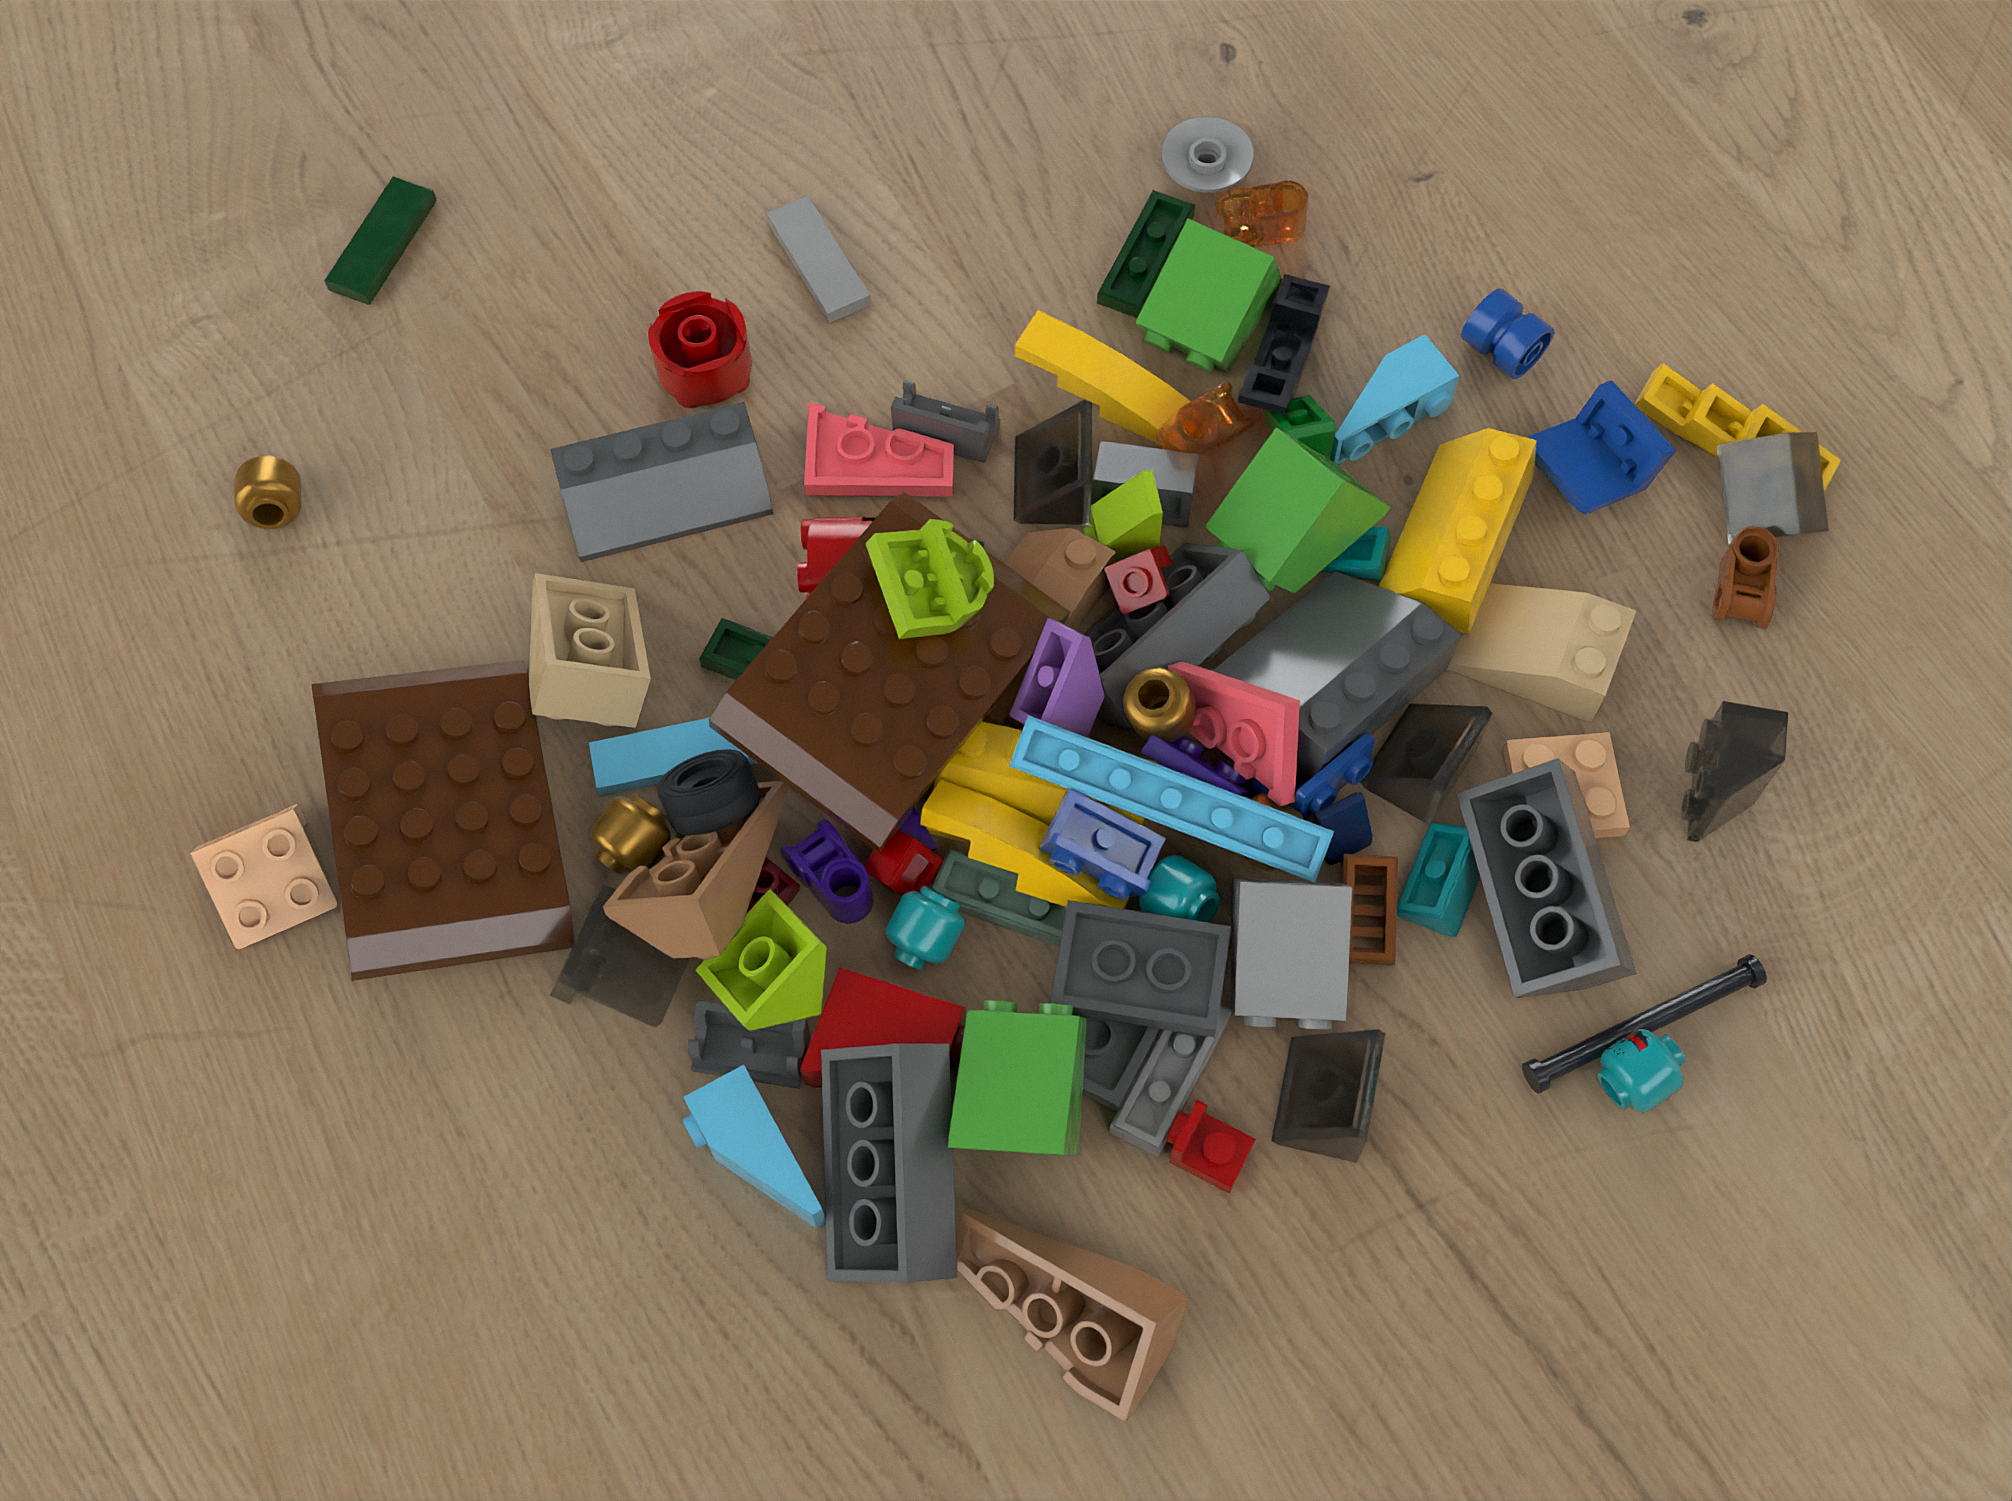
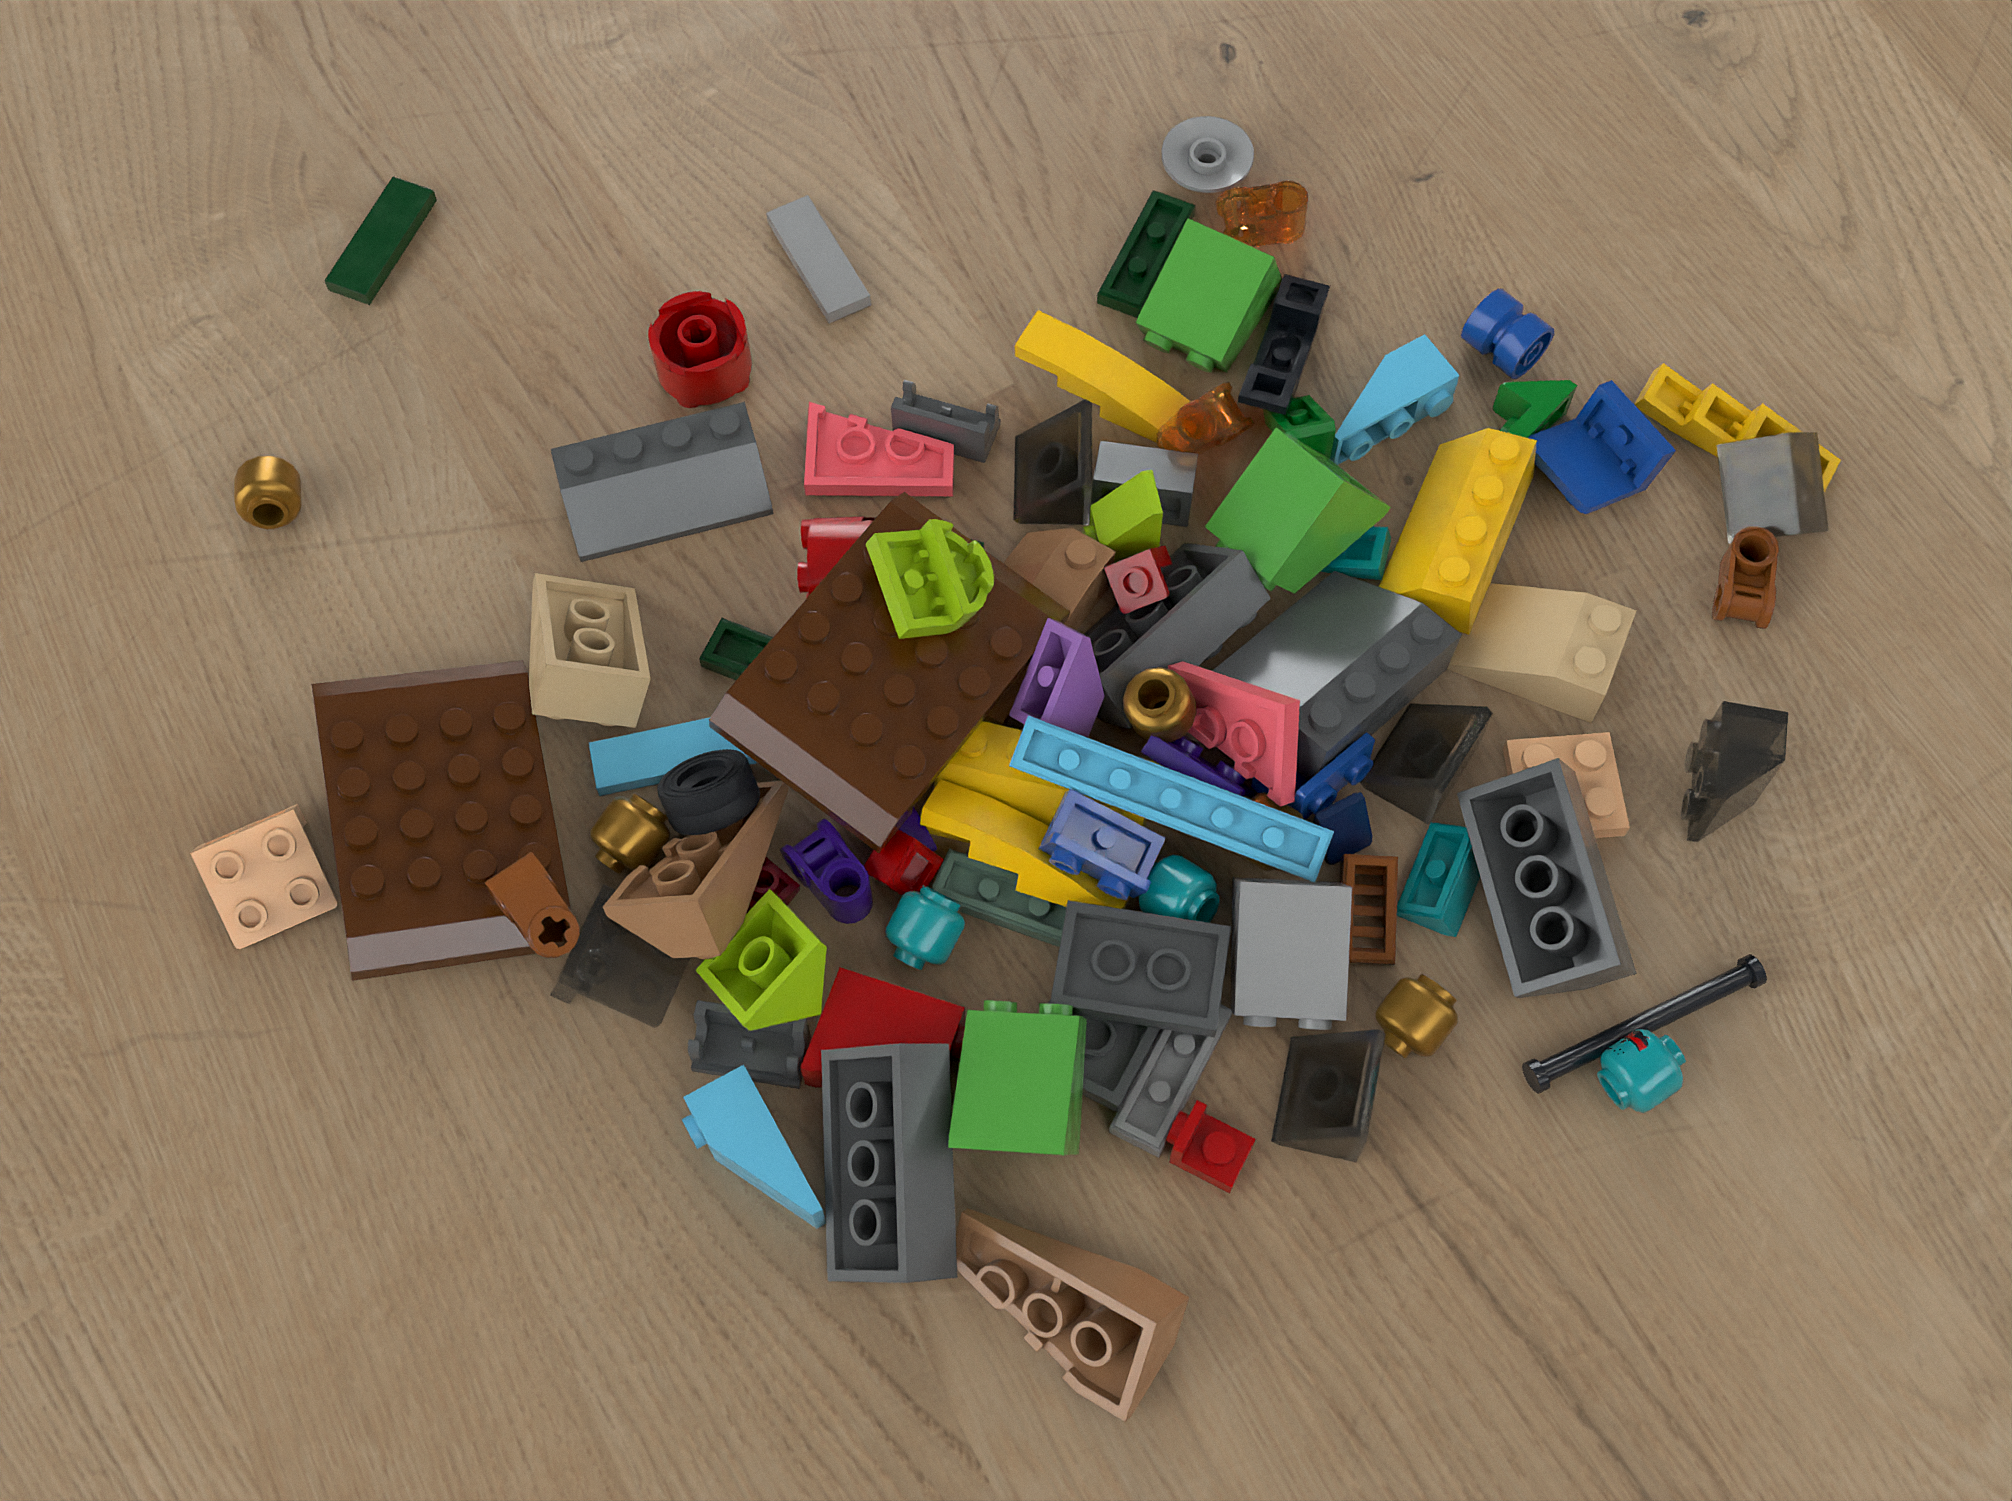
(528, 897): none -> dark orange piece
(1416, 1016): none -> pearl gold head
(1533, 405): none -> green slope

